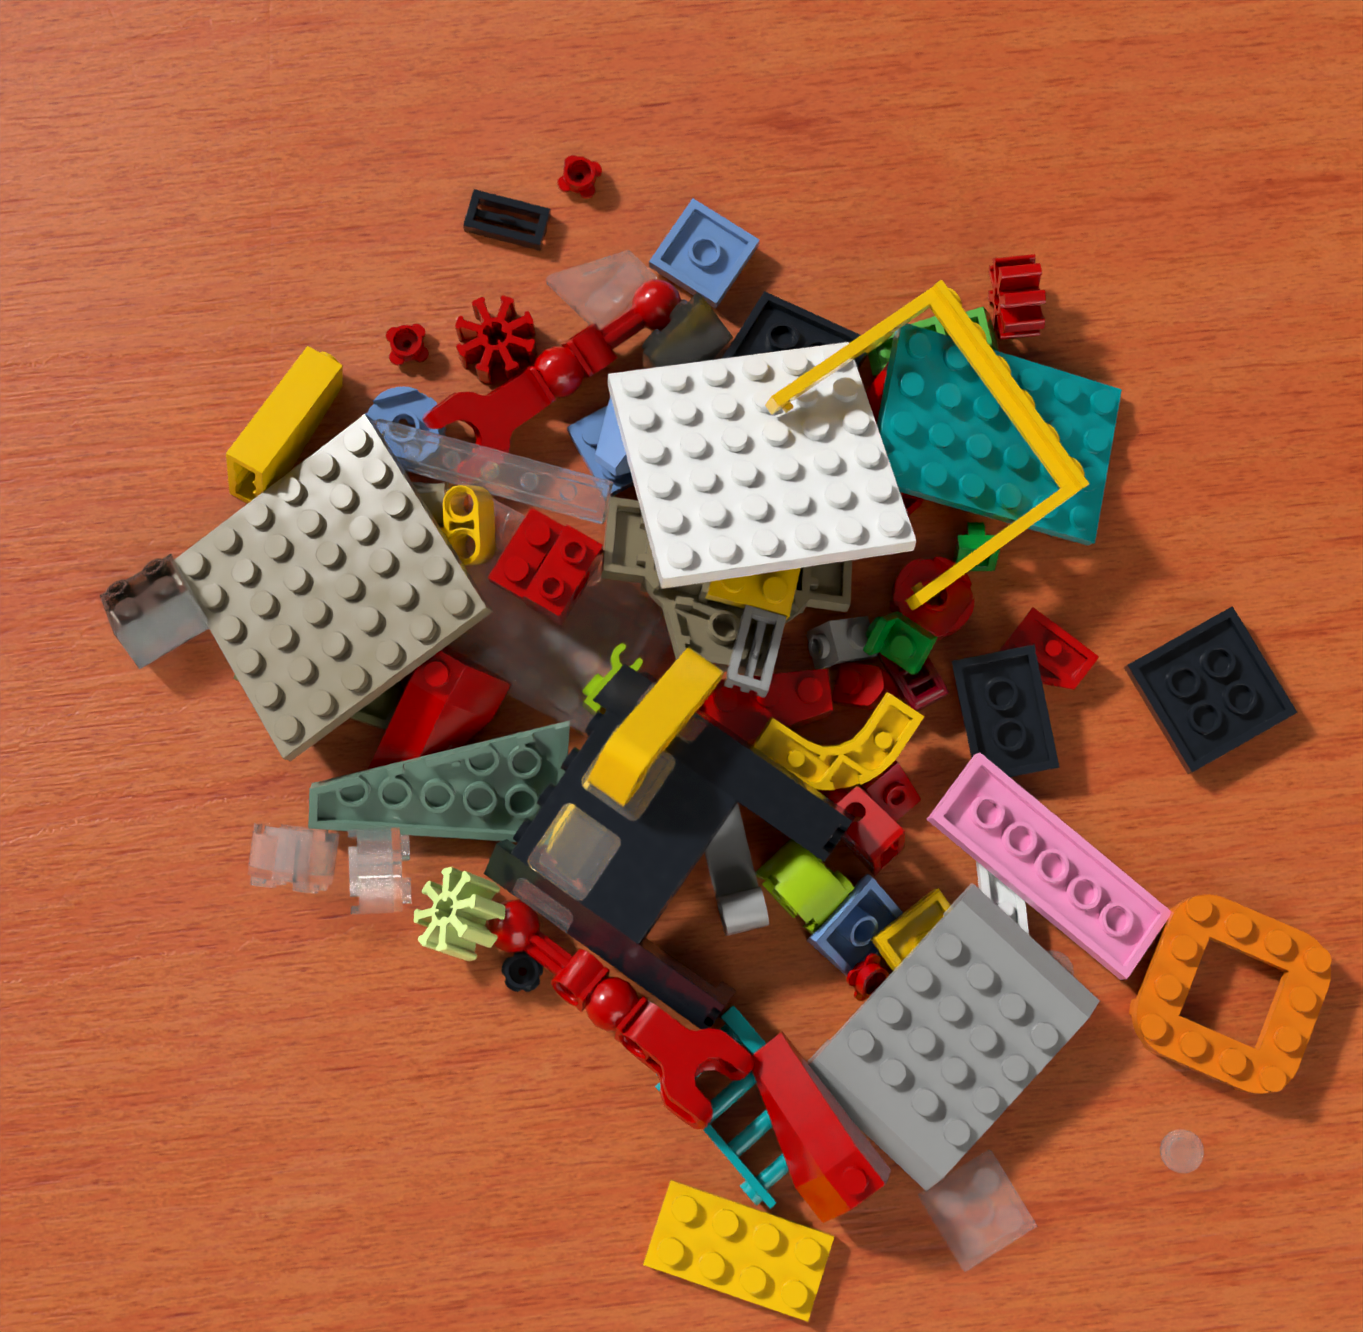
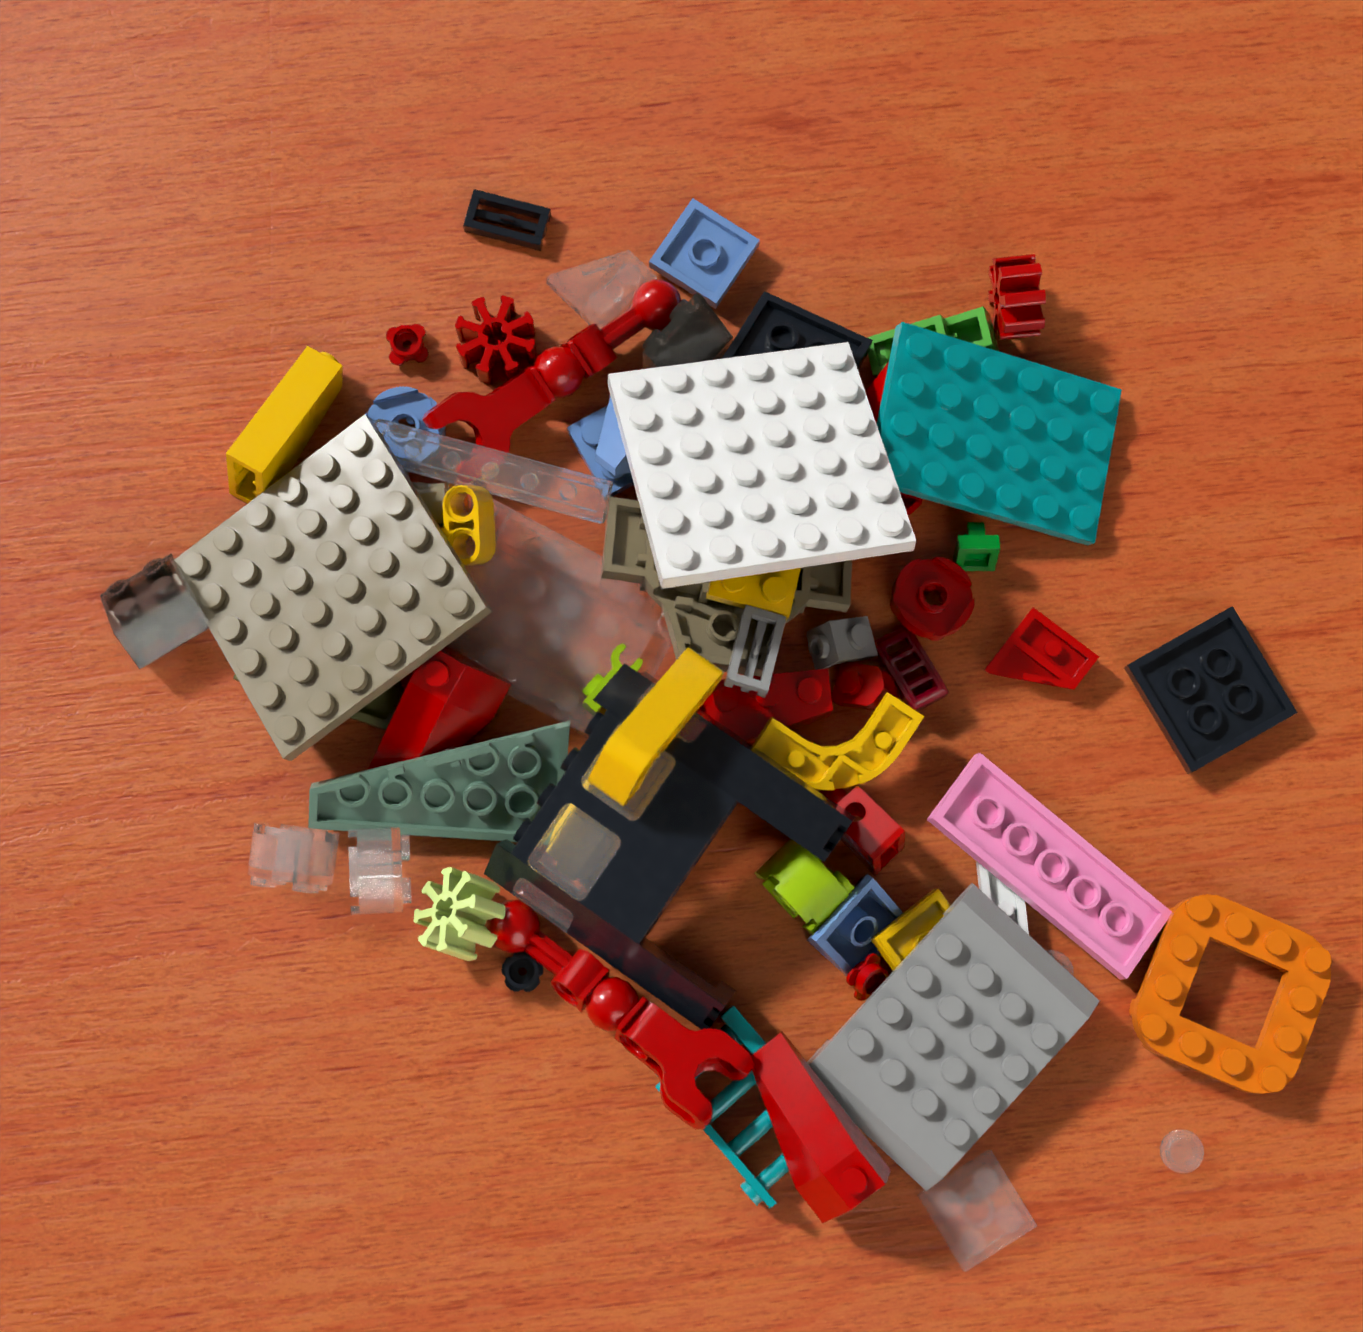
(564, 573): red brick -> none
(579, 165): red plate -> none
(734, 879): light grey beam -> none
(739, 1250): yellow plate -> none
(892, 791): red bracket -> none
(899, 641): green bracket -> none
(997, 377): yellow piece -> none
(1006, 710): black plate -> none

